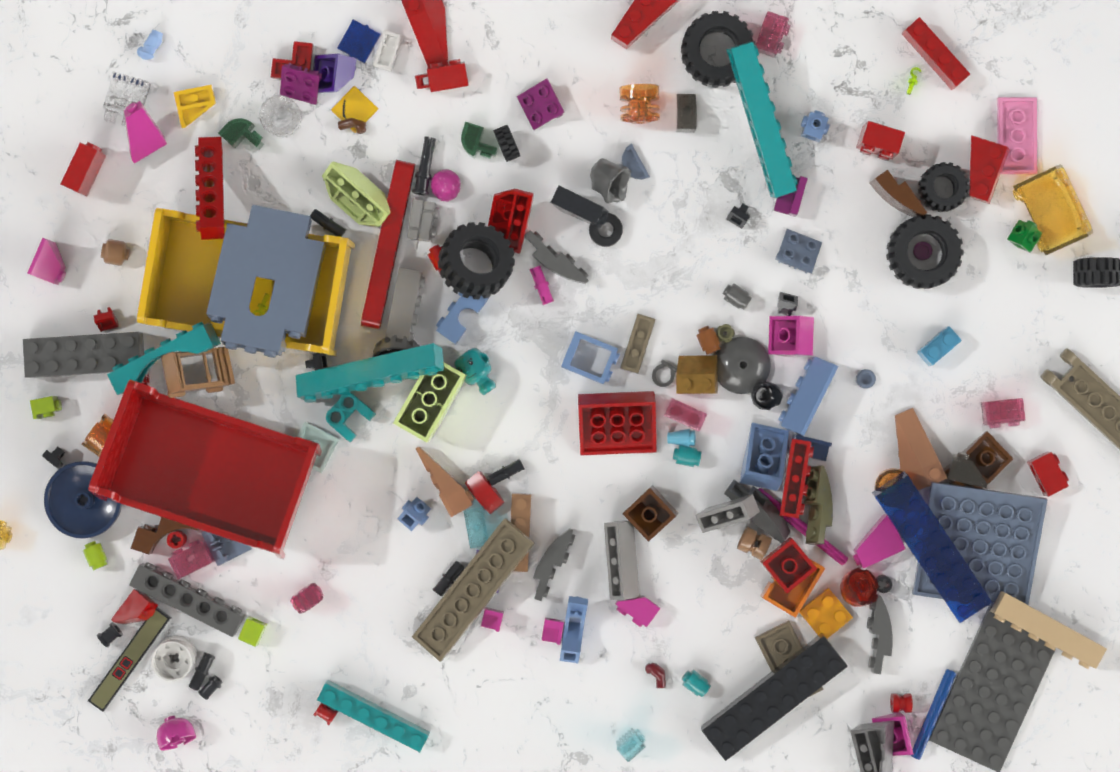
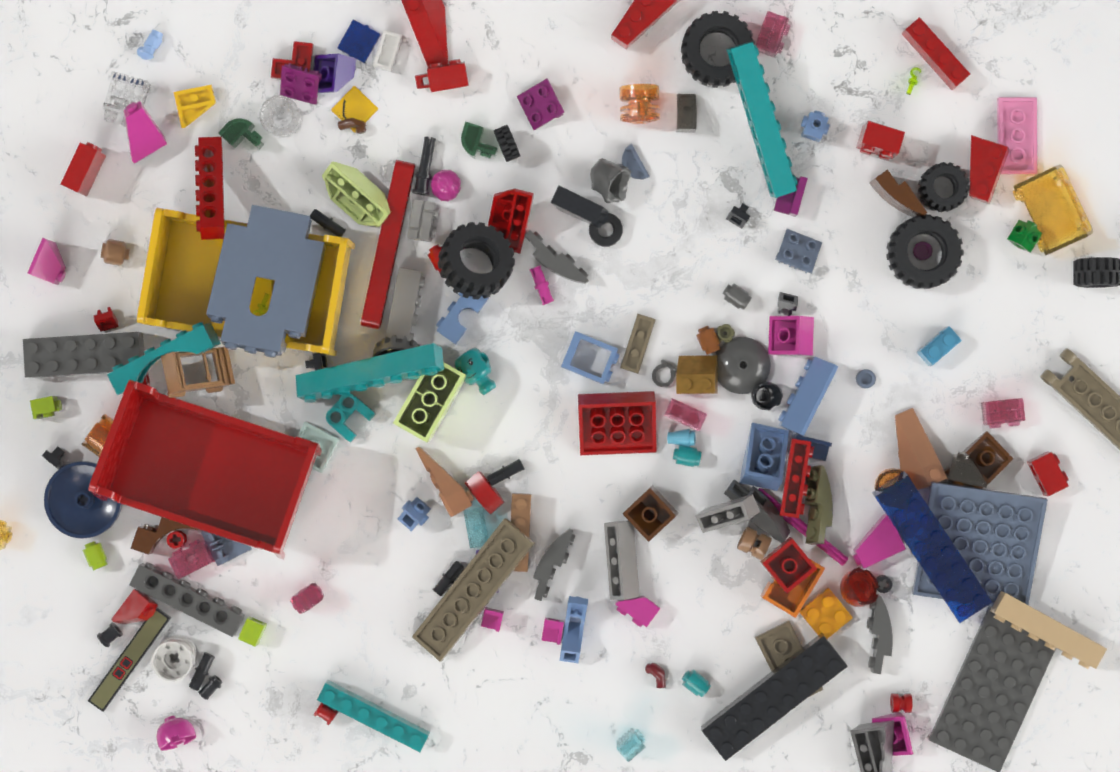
(933, 714): blue axle -> none

